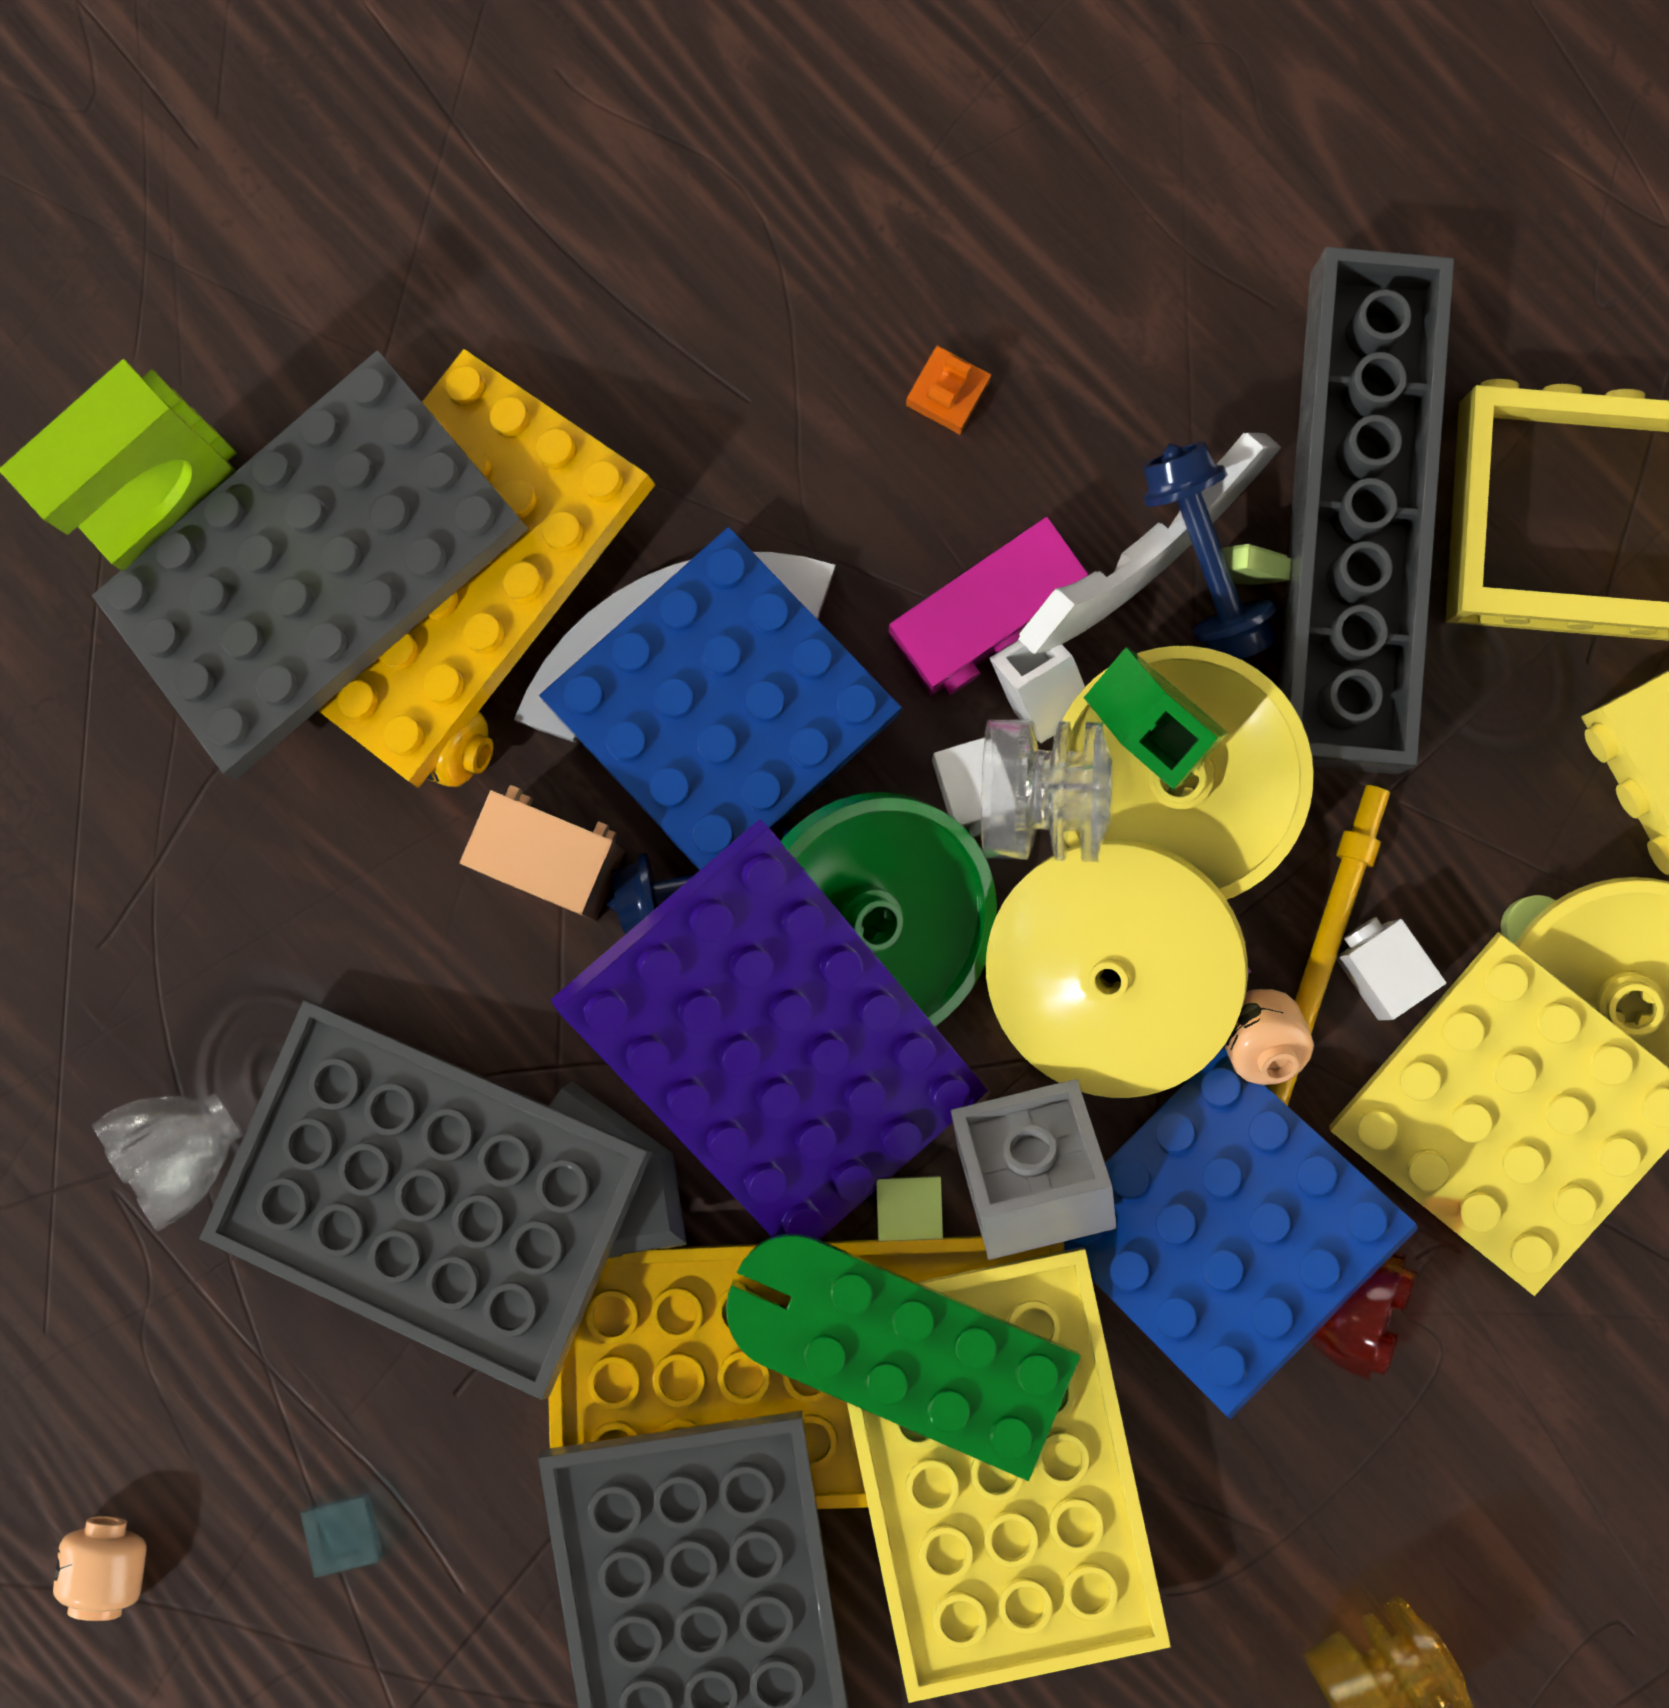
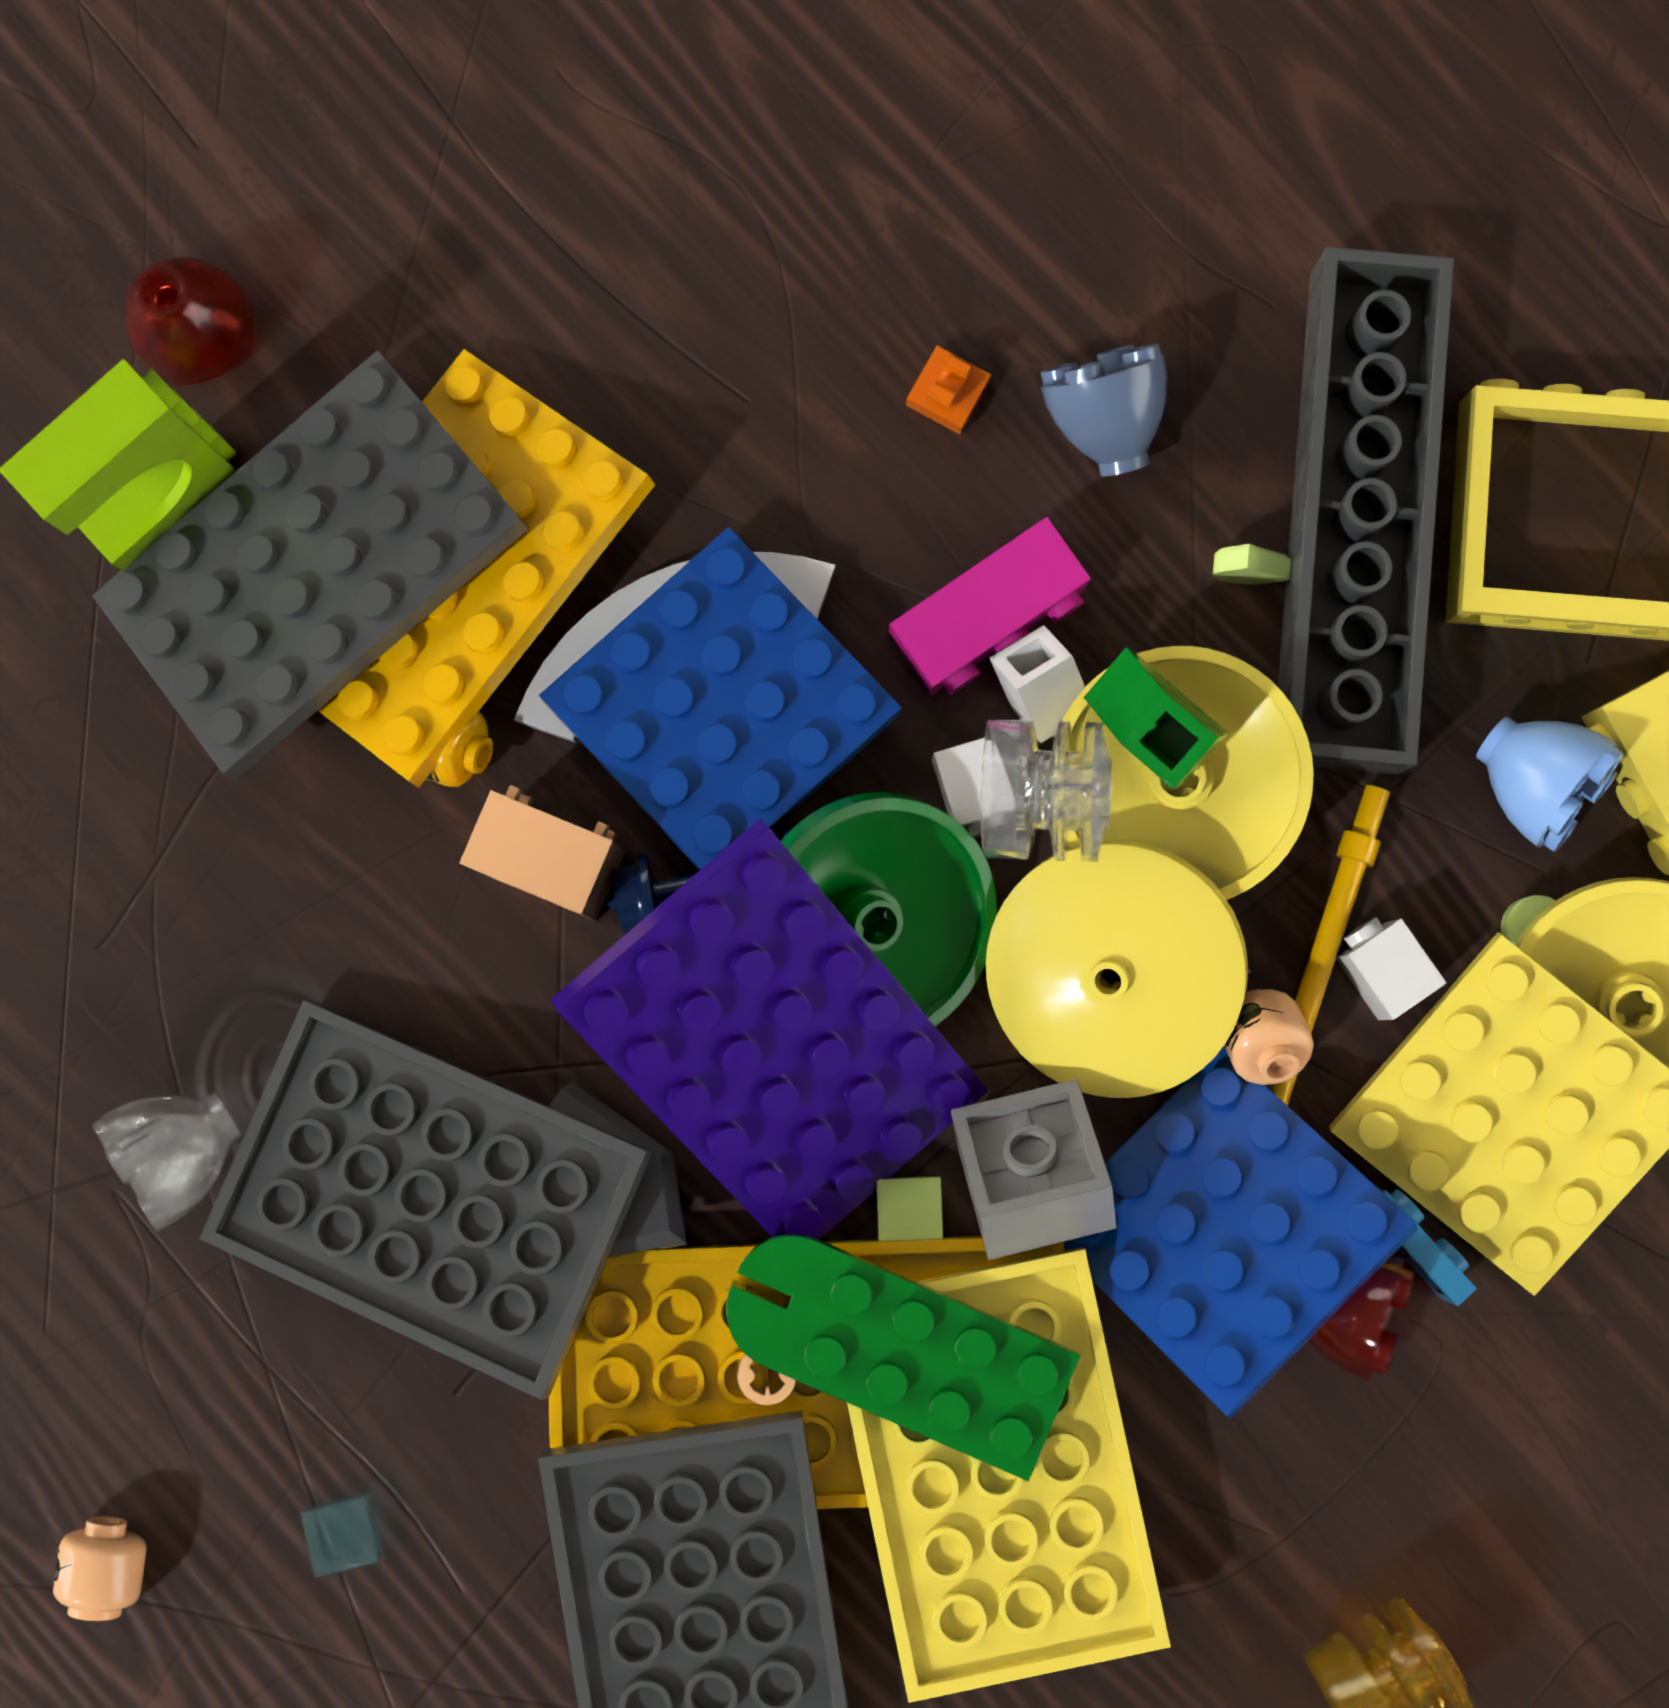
(187, 320): none -> clear red piece
(764, 1397): none -> light nougat bush
(1088, 601): white tile -> none
(1110, 405): none -> sand blue piece
(1181, 477): dark blue piece -> none
(1436, 1262): none -> dark azure plate
(1545, 774): none -> light blue piece

